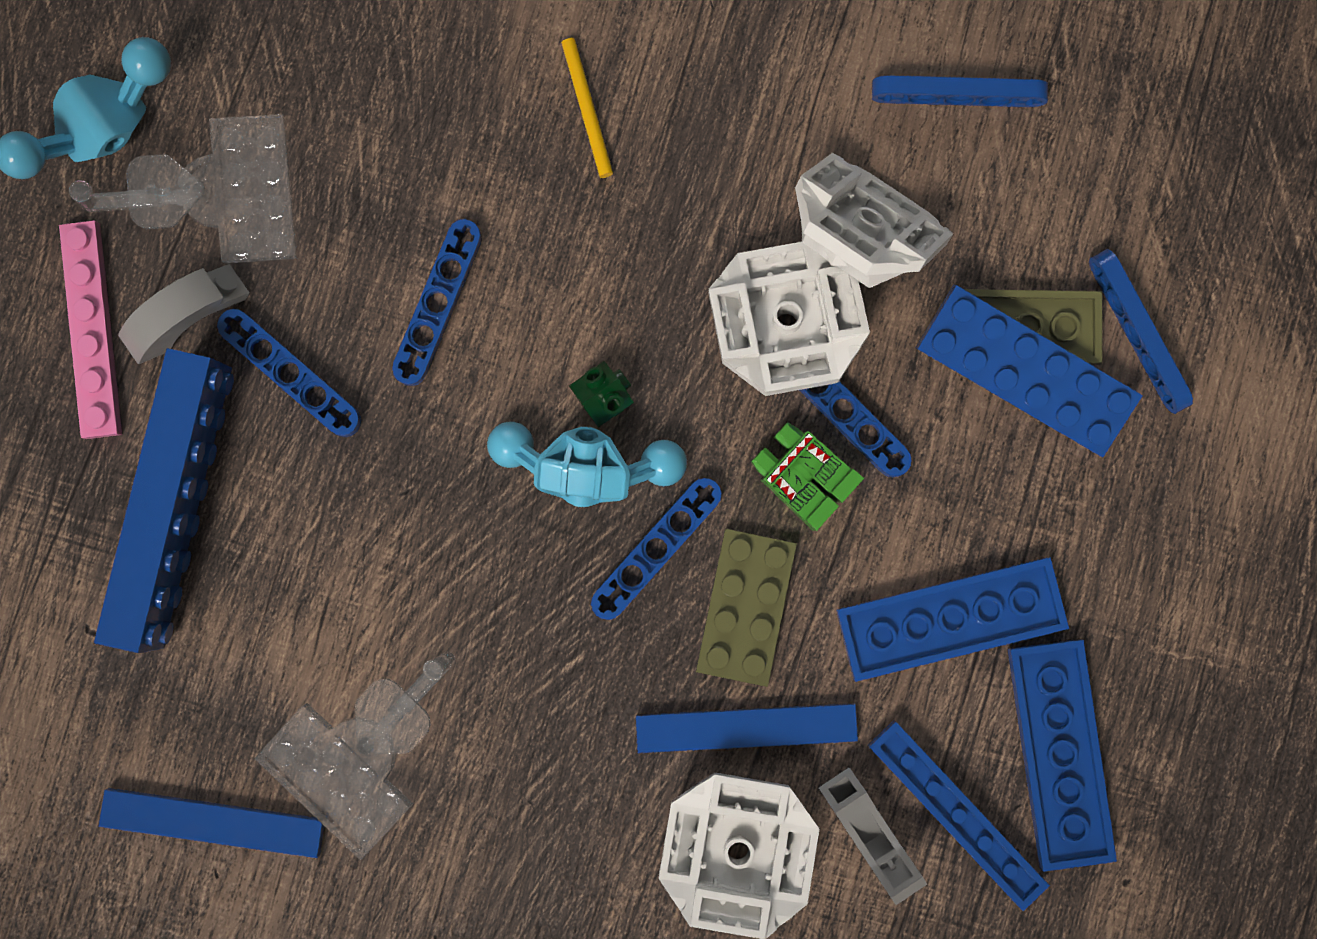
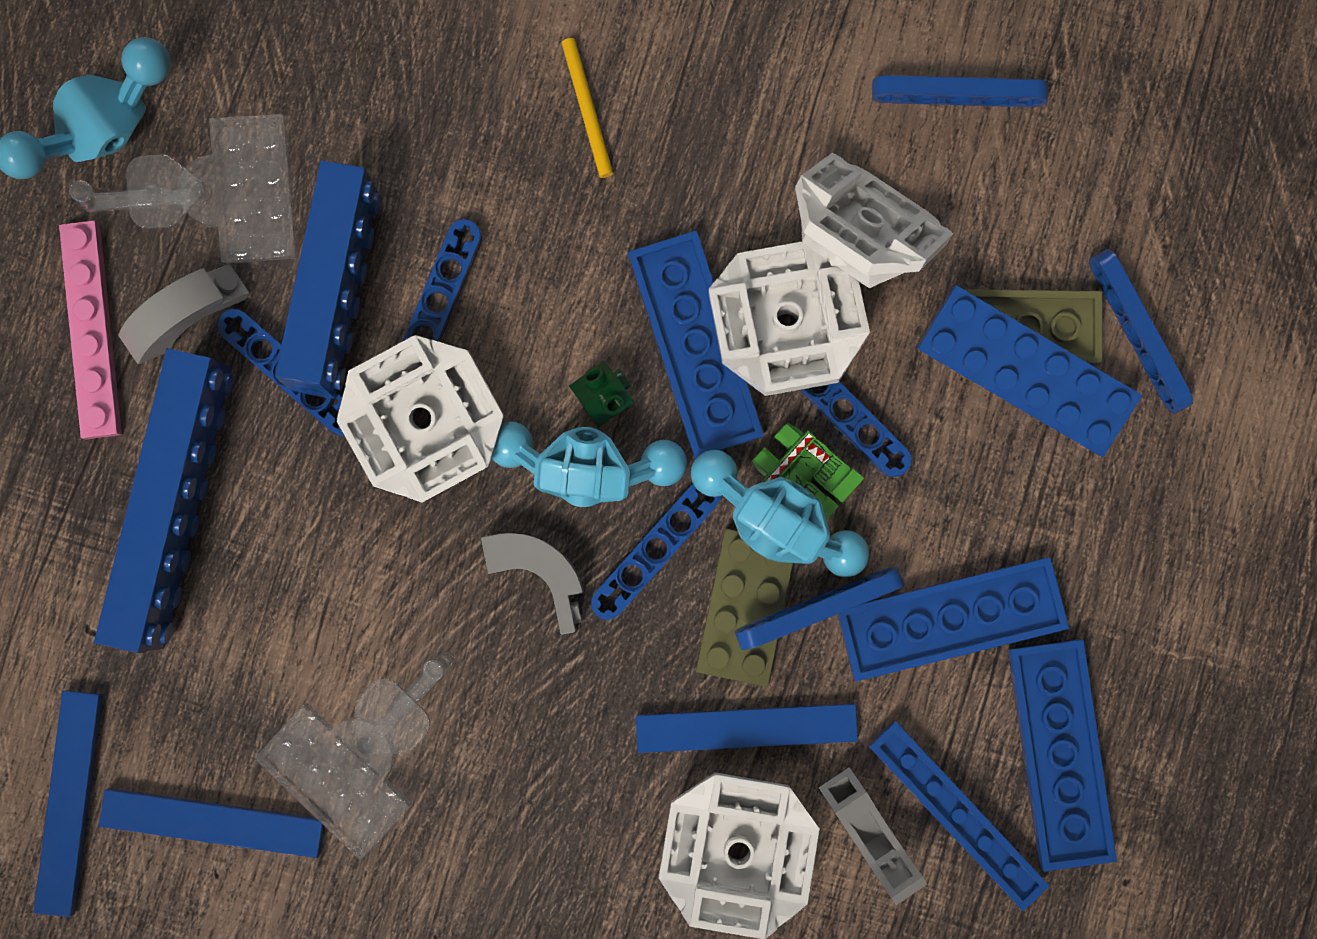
(68, 803): none -> blue tile
(328, 281): none -> blue brick
(380, 423): none -> white piece
(530, 553): none -> light grey arch
(708, 394): none -> blue plate
(780, 518): none -> medium azure piece
(819, 608): none -> blue beam

